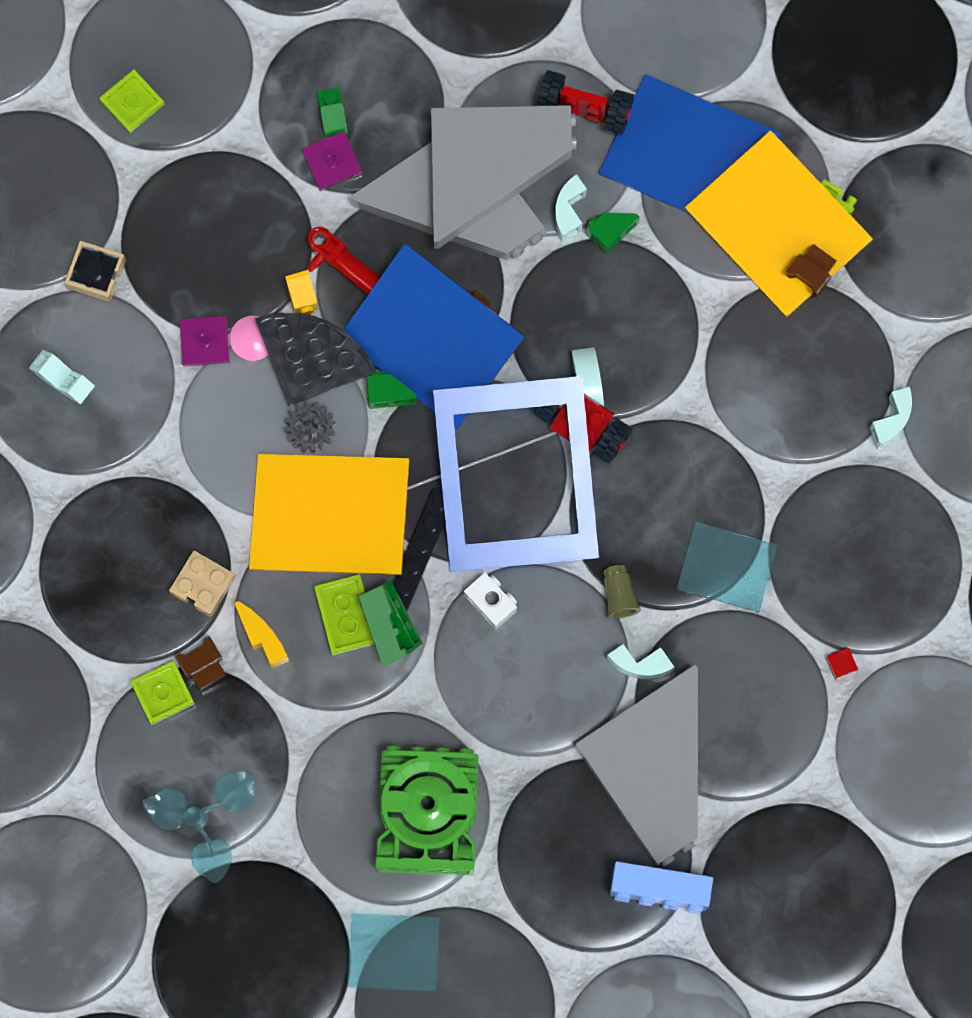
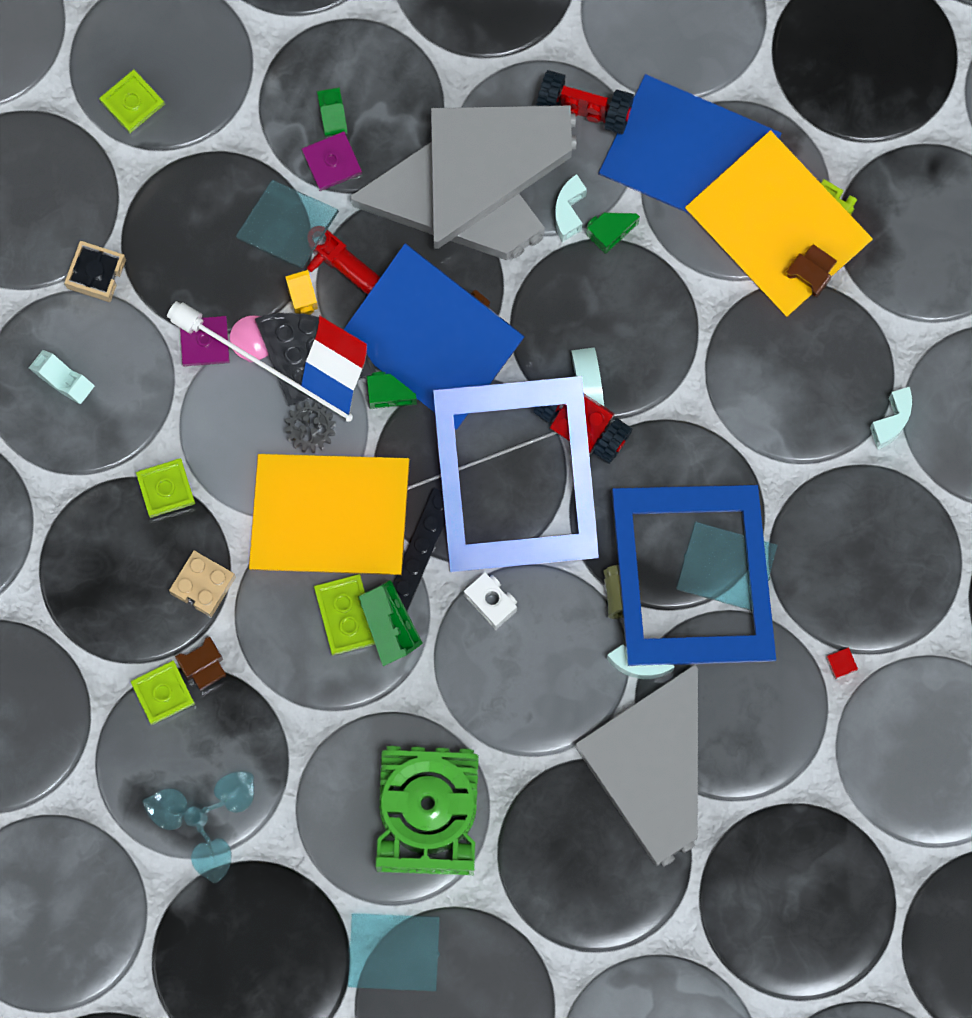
(165, 488): none -> lime plate
(261, 635): yellow slope -> none
(287, 224): none -> clear light blue piece
(329, 370): none -> flag
(661, 887): light blue brick -> none
(693, 649): none -> blue door

